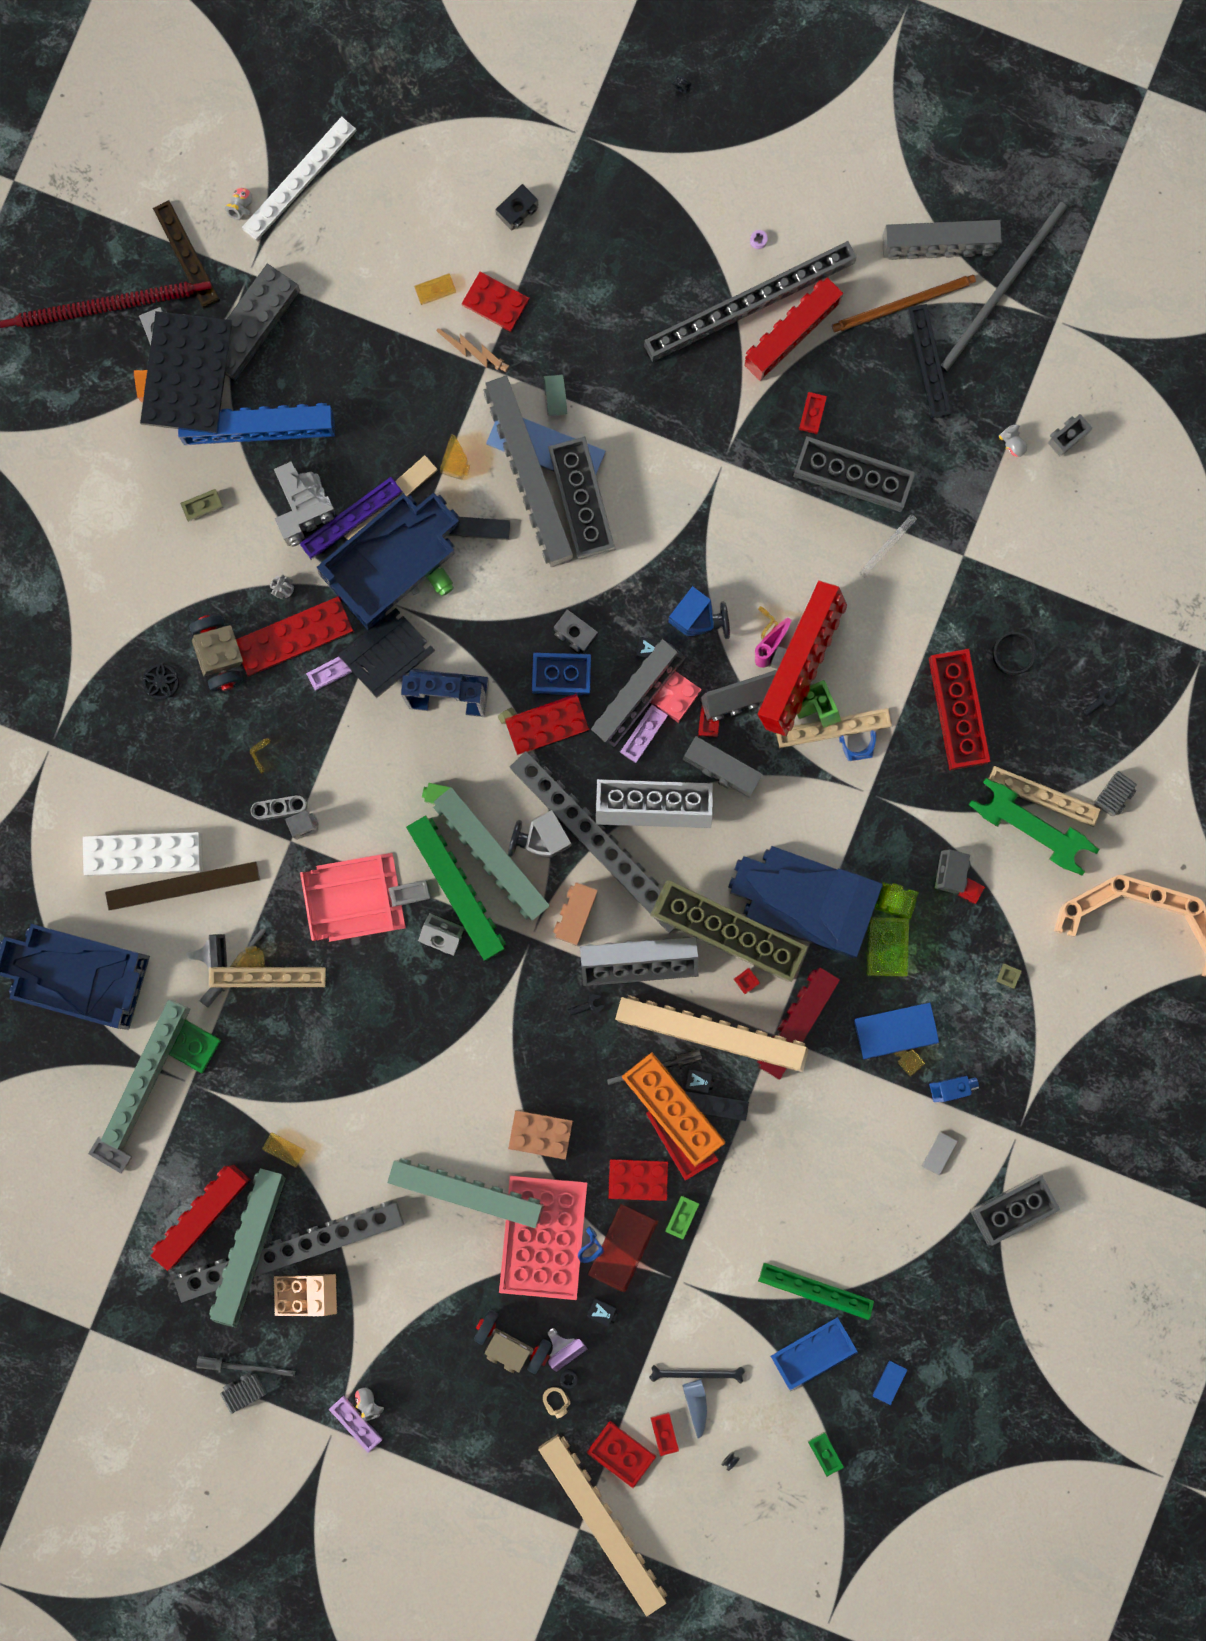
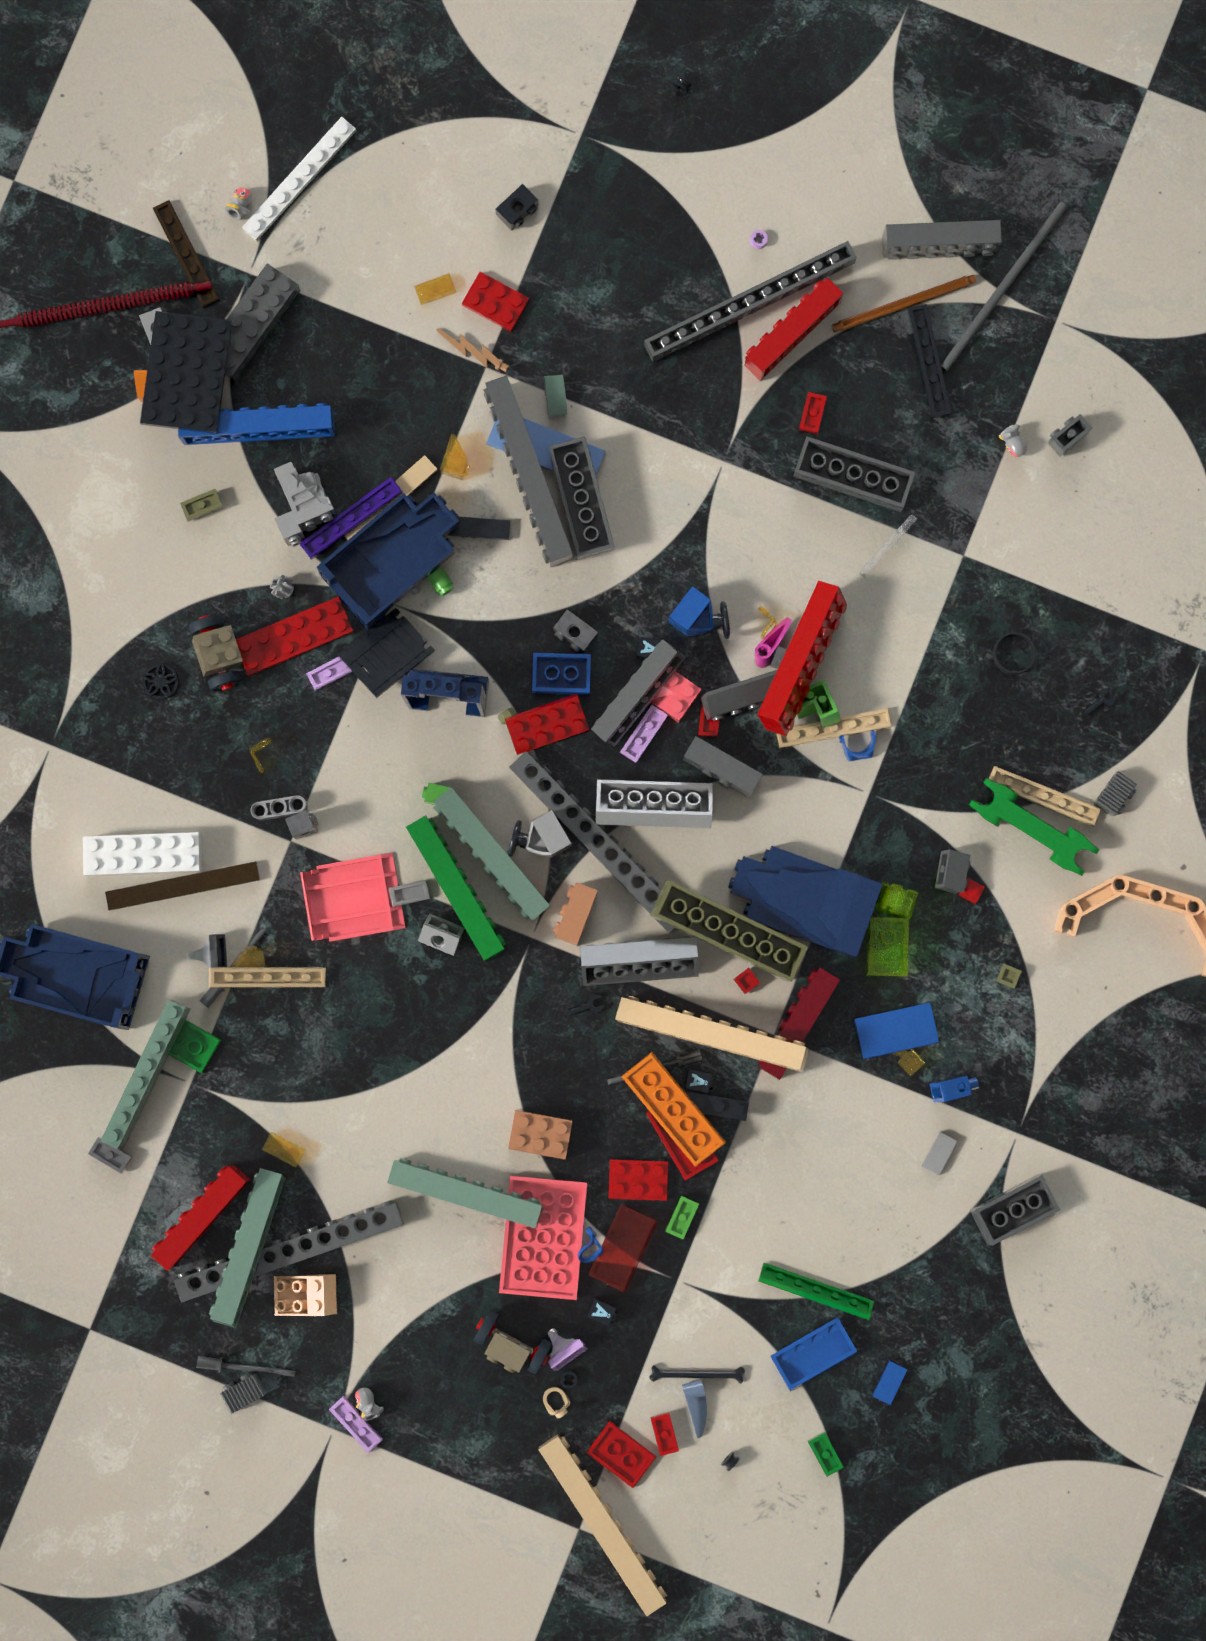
(959, 709): red brick -> none

